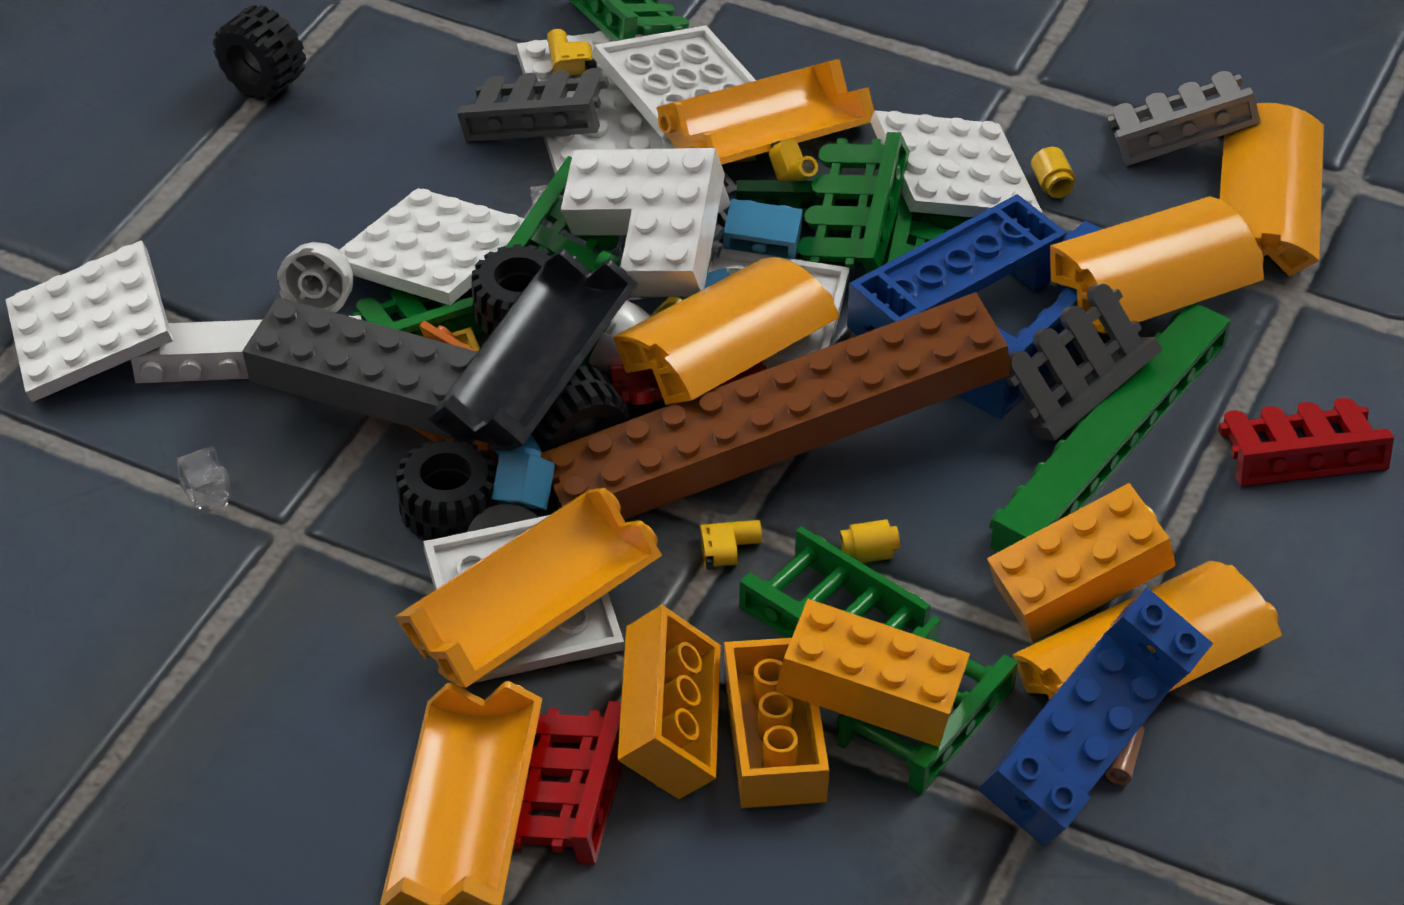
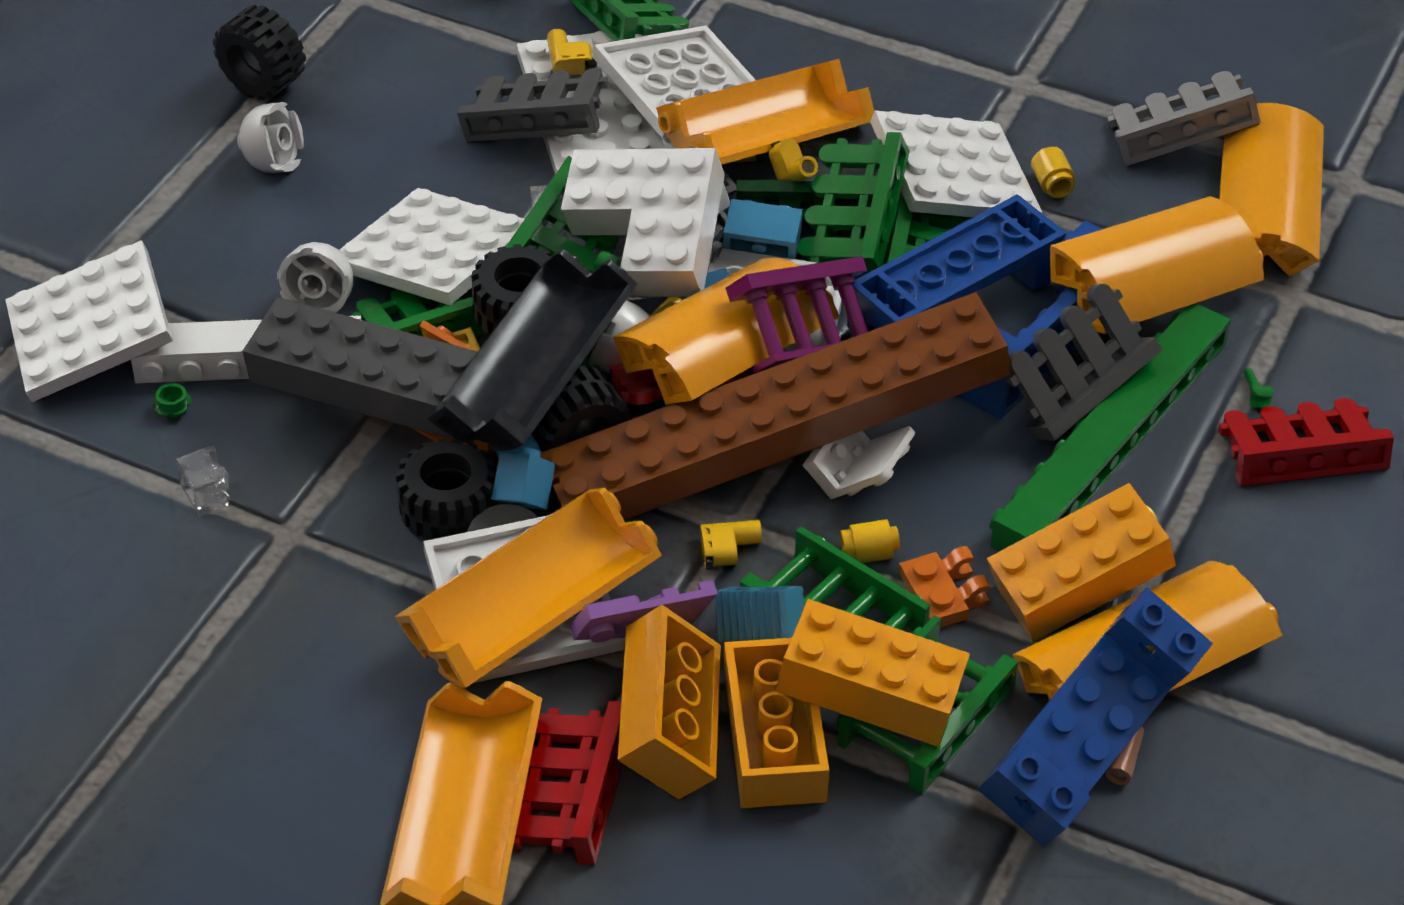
(172, 400): none -> green plate
(271, 138): none -> white cylinder
(609, 618): none -> medium lavender wing
(757, 612): none -> dark azure brick
(784, 285): none -> magenta fence
(857, 461): none -> white bracket
(934, 583): none -> orange plate
(1259, 395): none -> green hand

